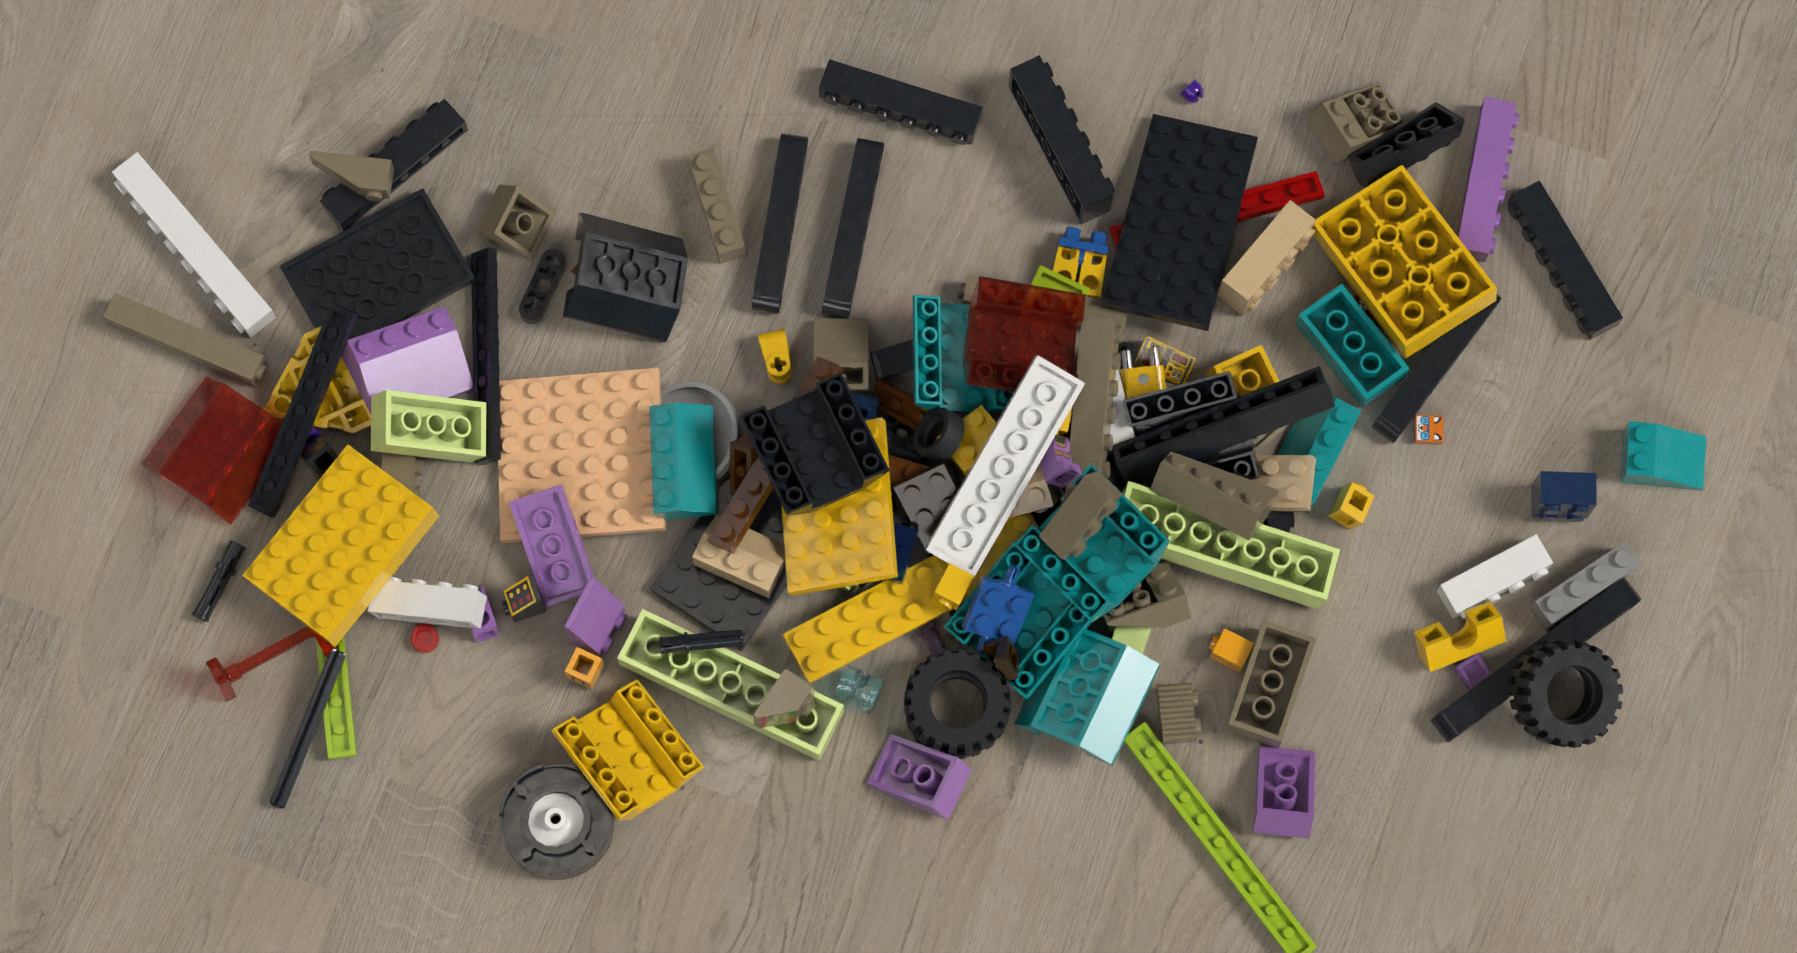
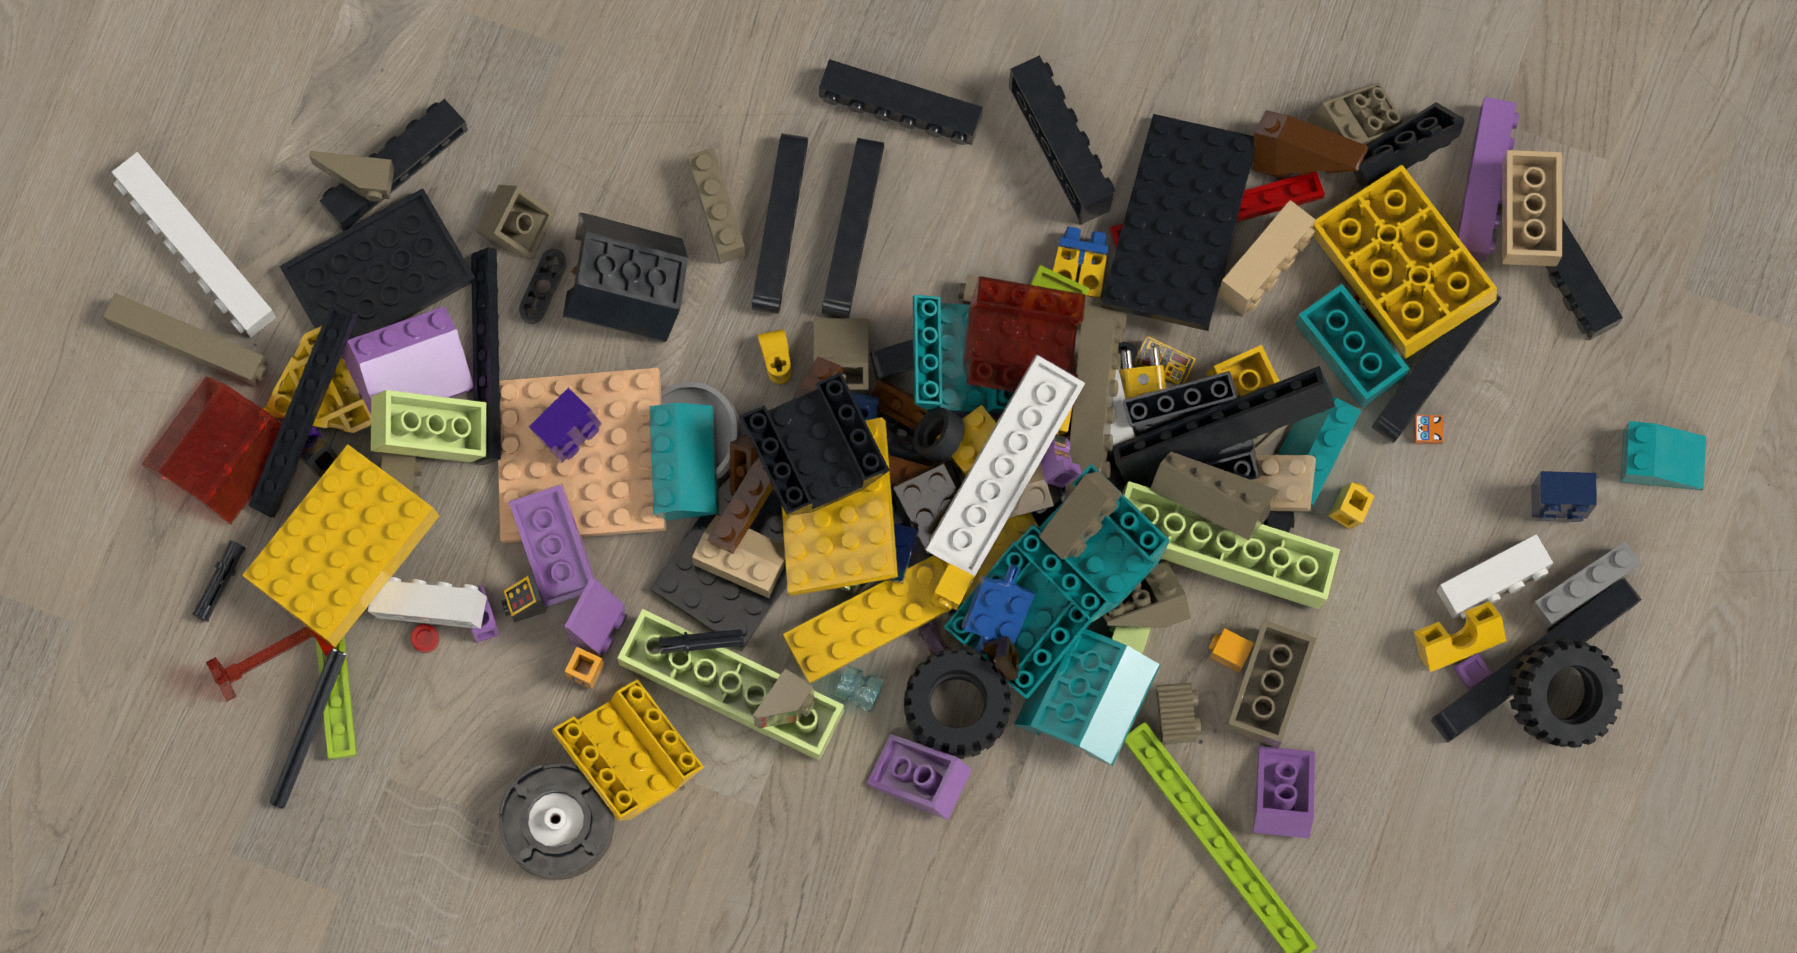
(566, 425): none -> dark purple brick
(1192, 92): dark purple hinge -> none
(1294, 146): none -> reddish brown wedge
(1532, 208): none -> tan brick

